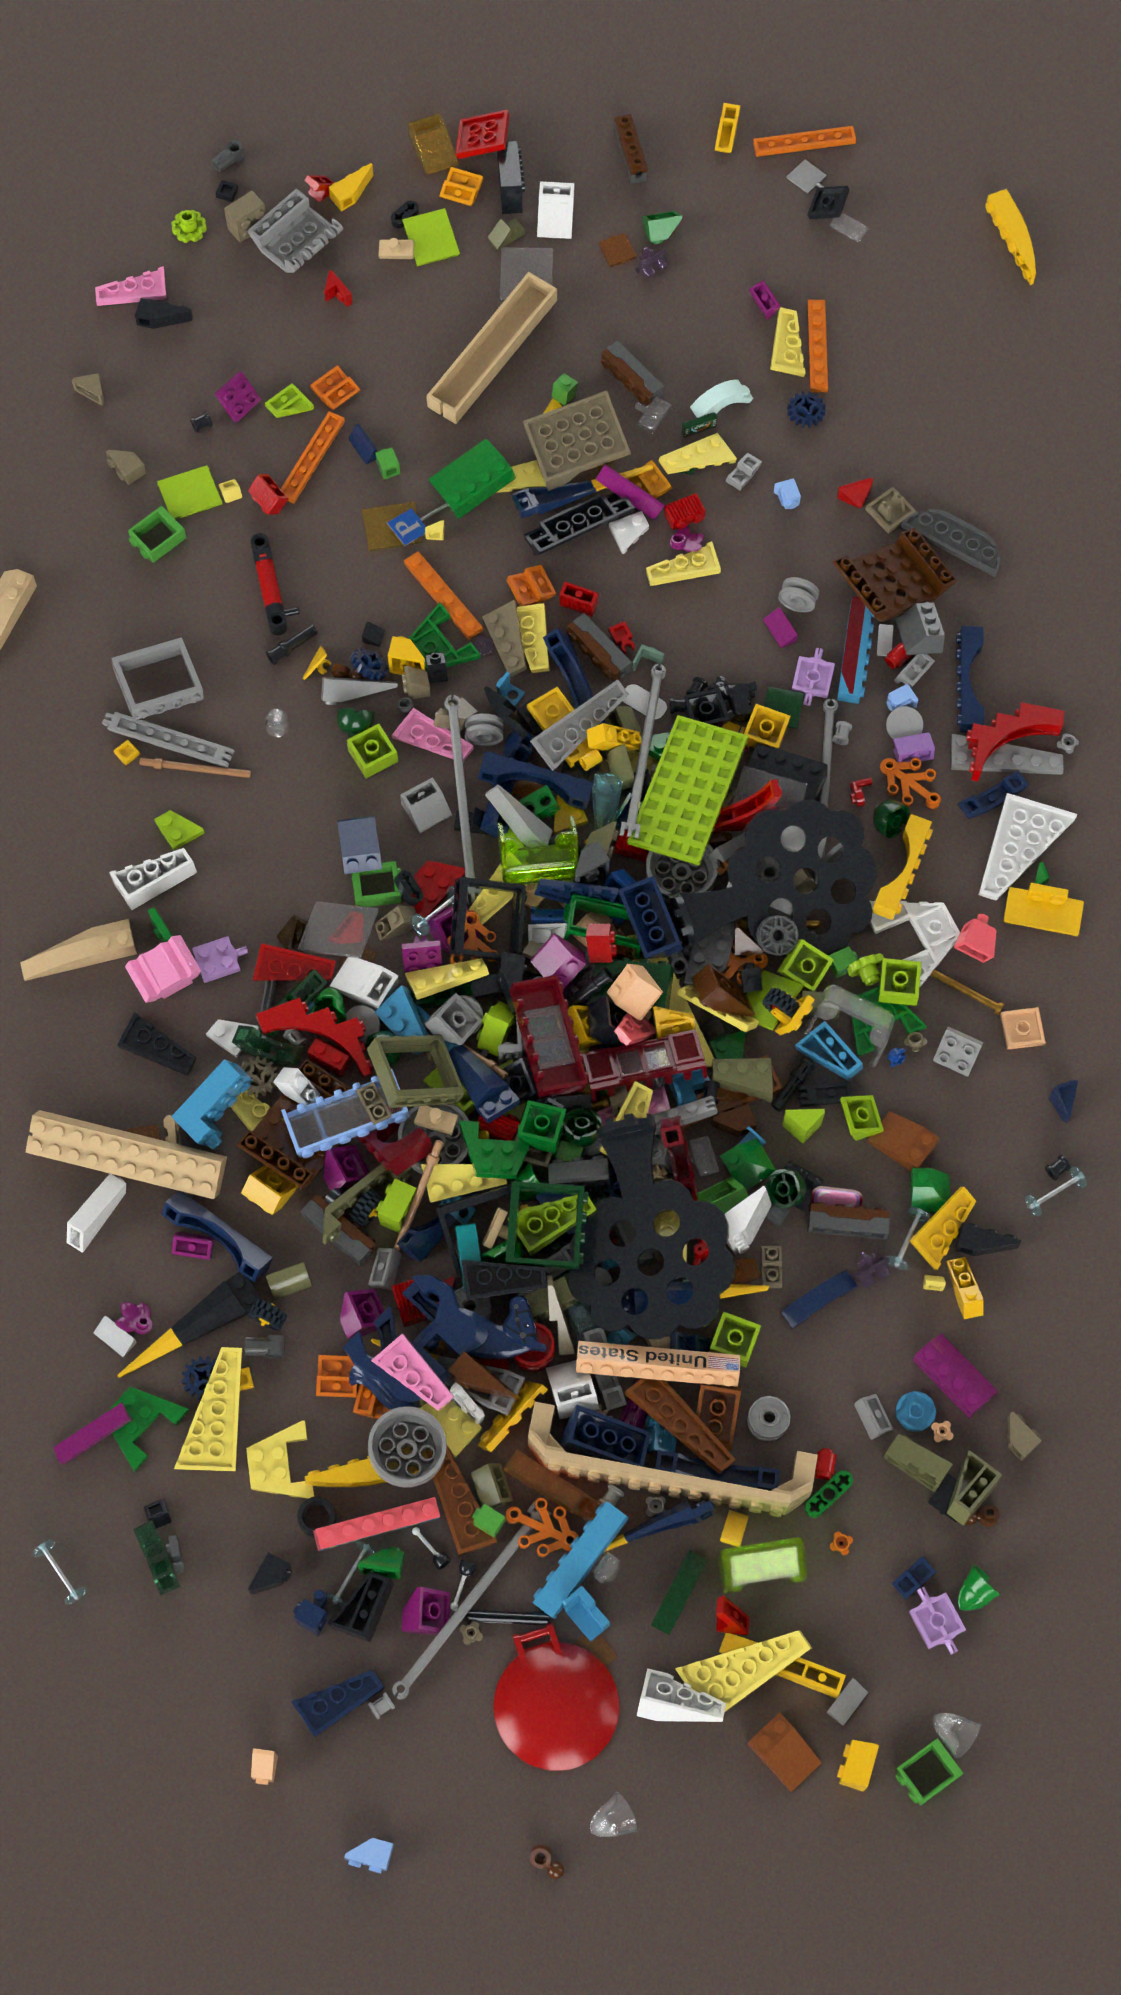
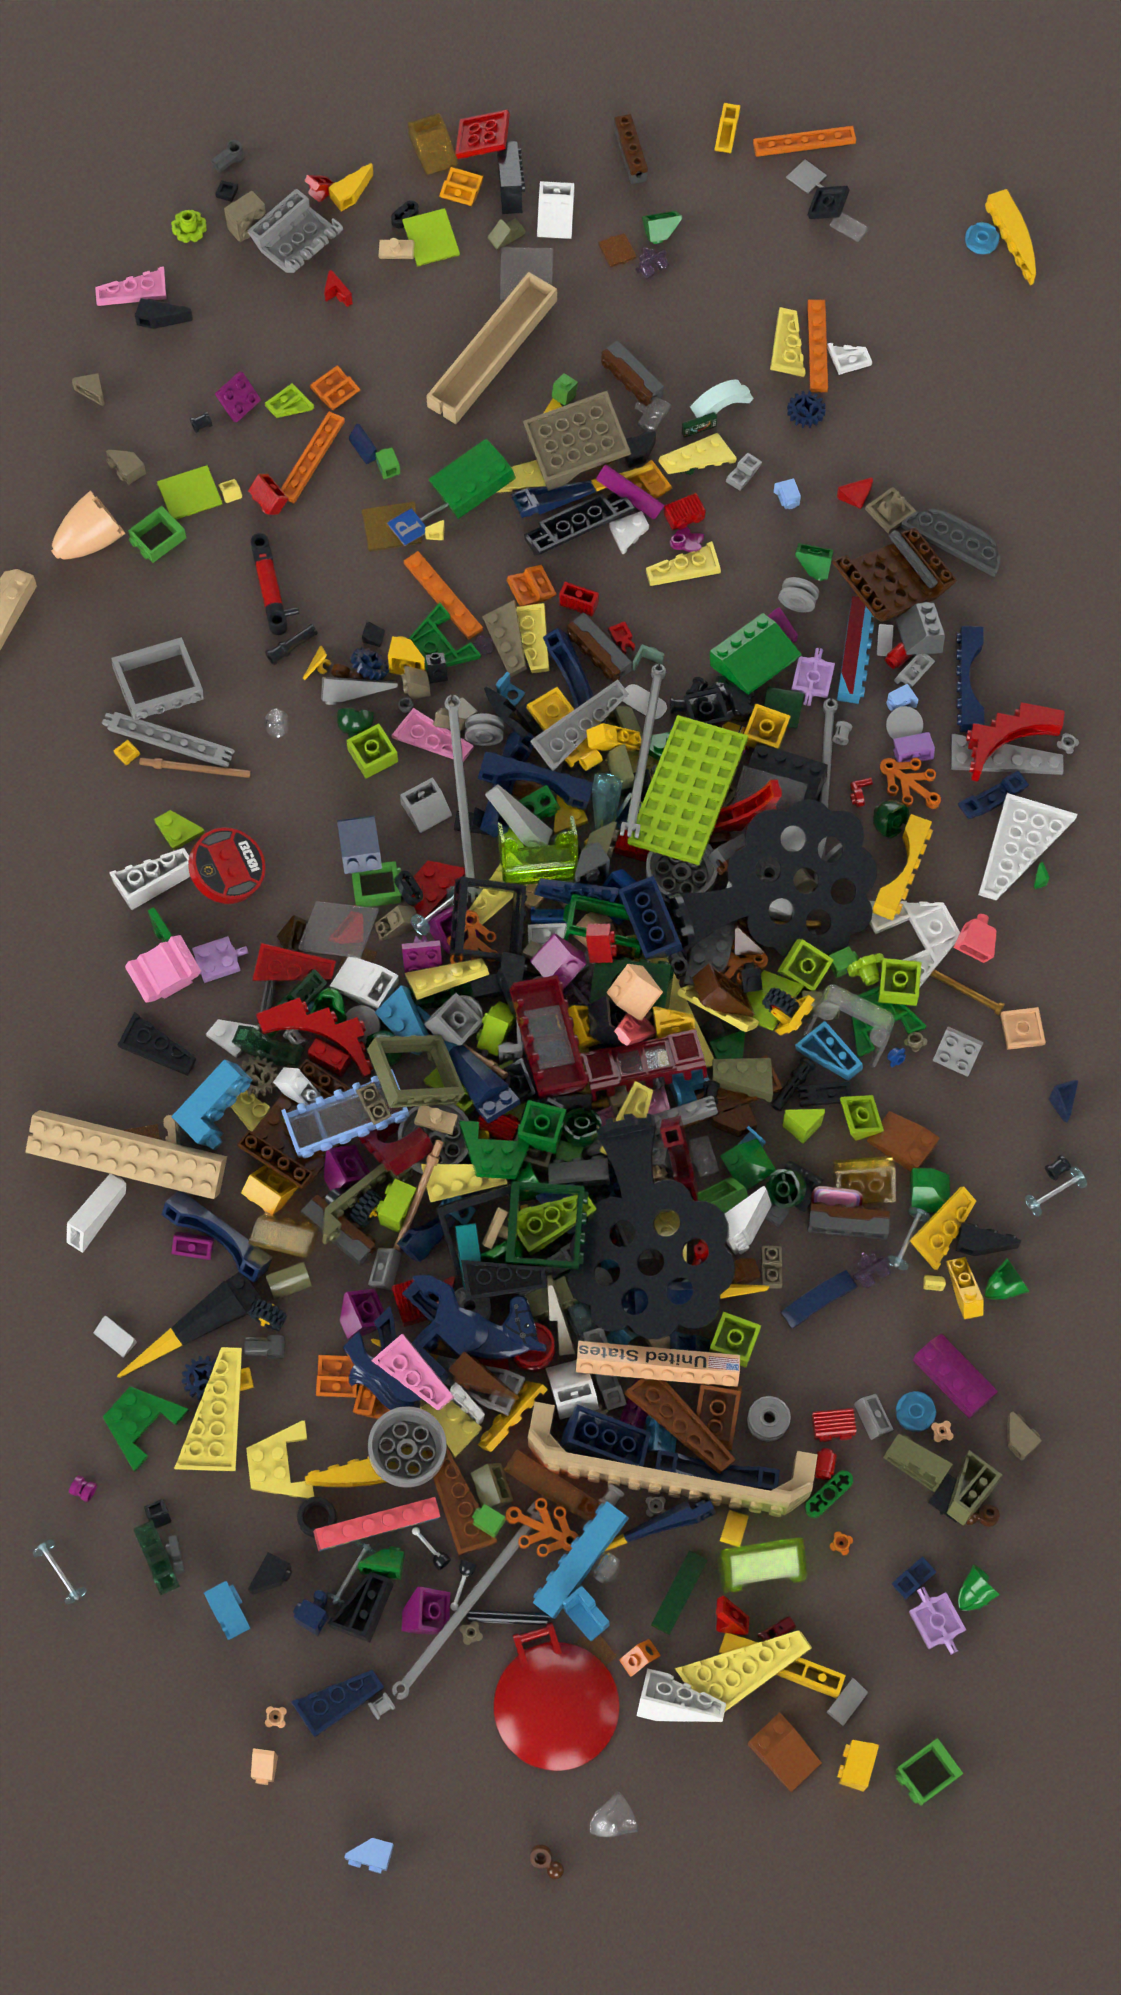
(82, 1488): none -> magenta wheel
(85, 529): none -> light nougat cylinder
(85, 949): tan wedge -> none
(92, 1433): magenta slope -> none
(133, 1317): magenta plate -> none
(225, 1605): none -> dark azure wedge
(226, 865): none -> piece
(271, 1712): none -> light nougat plate
(284, 1235): none -> clear yellow slope
(594, 985): black pin -> none
(639, 1657): none -> orange bracket
(640, 448): none -> black slope
(754, 654): none -> green slope
(764, 299): magenta slope -> none
(780, 1628): none -> dark red bar
(785, 943): dark grey wheel -> none
(815, 560): none -> green slope
(834, 1424): none -> red brick
(849, 357): none -> white wing
(870, 1176): none -> clear yellow slope
(913, 559): none -> dark grey axle
(956, 1732): clear helmet -> none
(982, 238): none -> dark azure tile
(1005, 1283): none -> green helmet
(1044, 909): yellow bracket -> none

